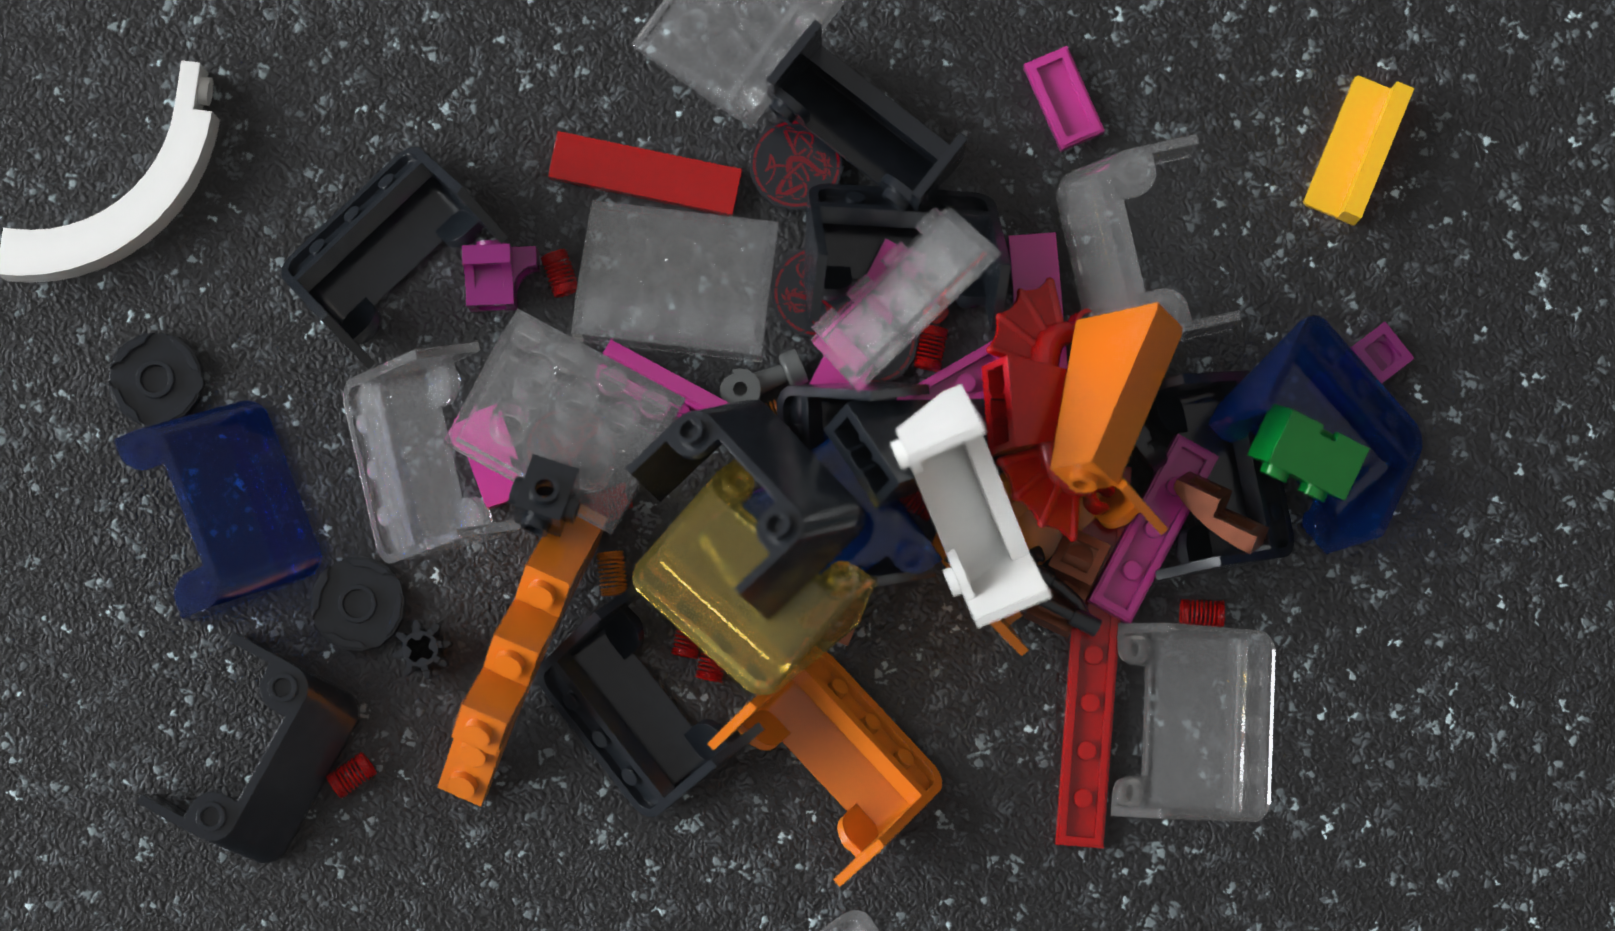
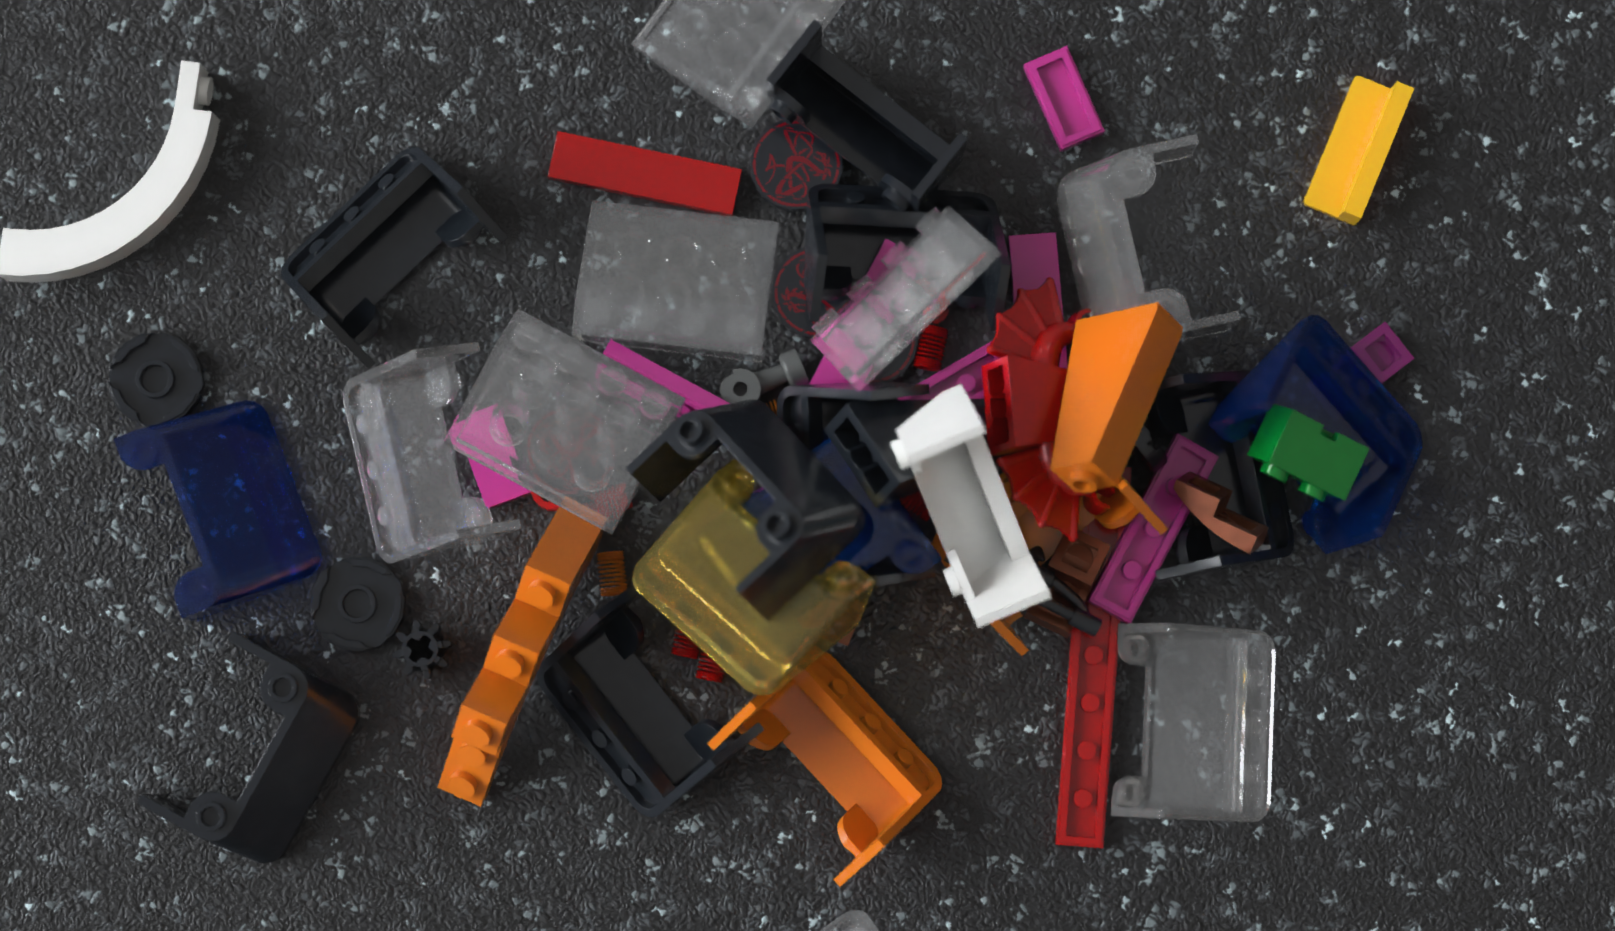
(365, 766): red piece -> none
(495, 273): magenta brick -> none
(546, 497): black brick -> none
(554, 269): red piece -> none
(1218, 612): red piece -> none

